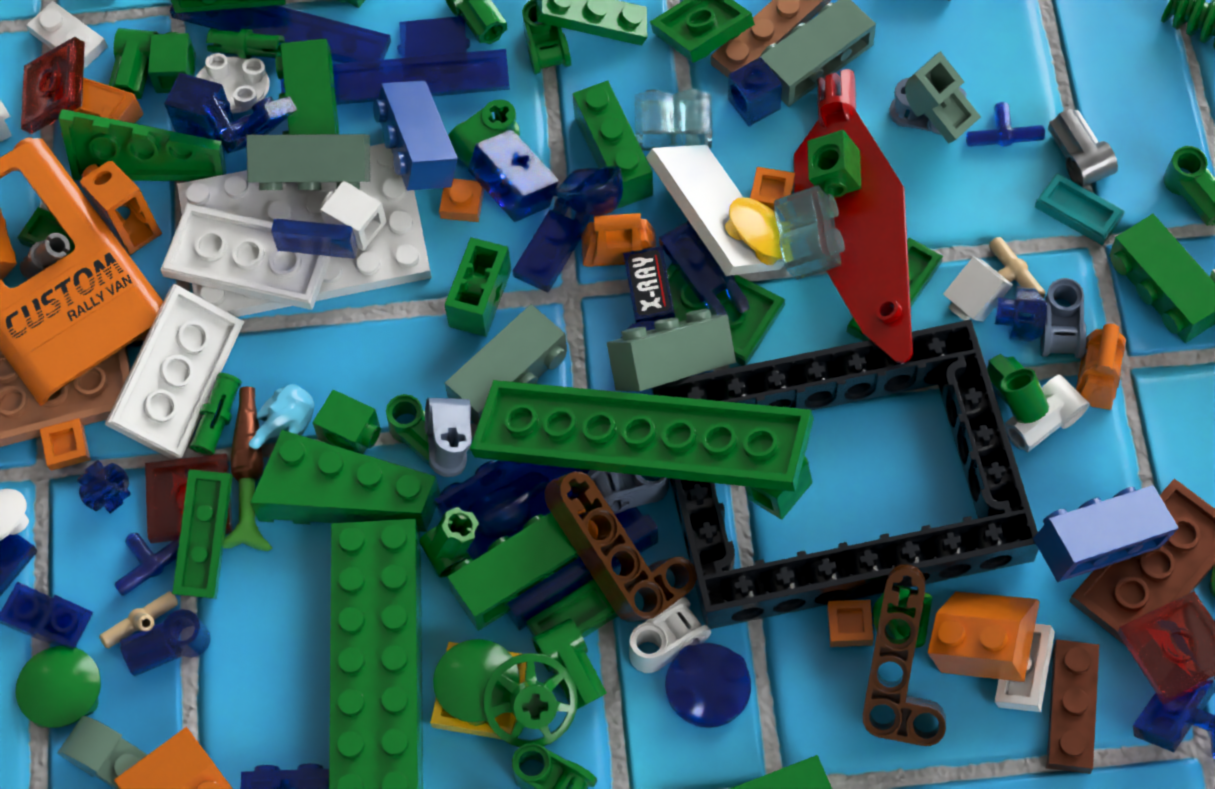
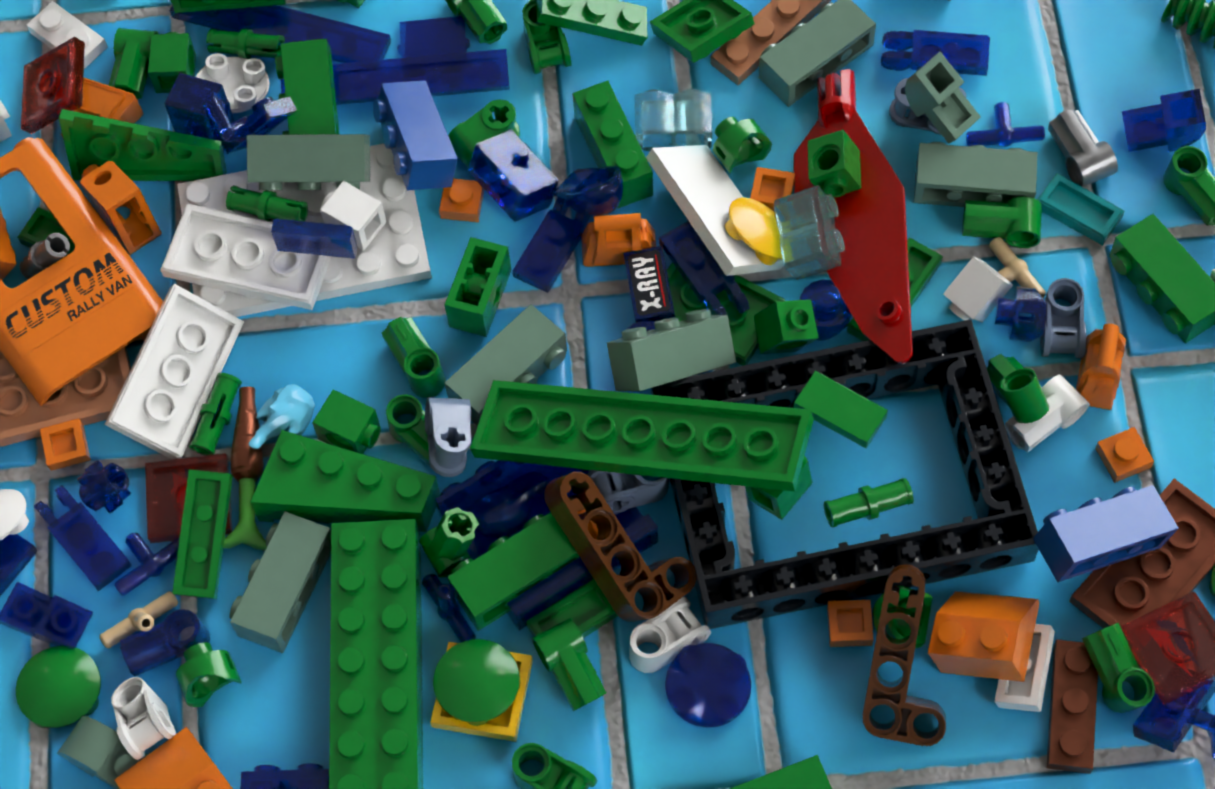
(84, 540): none -> clear blue hinge
(140, 716): none -> white piece
(205, 673): none -> green piece
(265, 205): none -> green pin
(281, 582): none -> sand green brick
(414, 357): none -> green piece
(448, 607): none -> clear blue piece
(531, 701): green wheel -> none
(740, 142): none -> green piece
(754, 91): clear blue brick -> none
(785, 326): none -> green brick
(828, 308): none -> clear blue piece
(841, 409): none -> green tile
(868, 502): none -> green pin
(964, 51): none -> clear blue hinge
(975, 173): none -> sand green brick
(1014, 221): none -> green piece
(1117, 664): none -> green piece
(1124, 454): none -> orange plate
(1173, 123): none -> clear blue brick

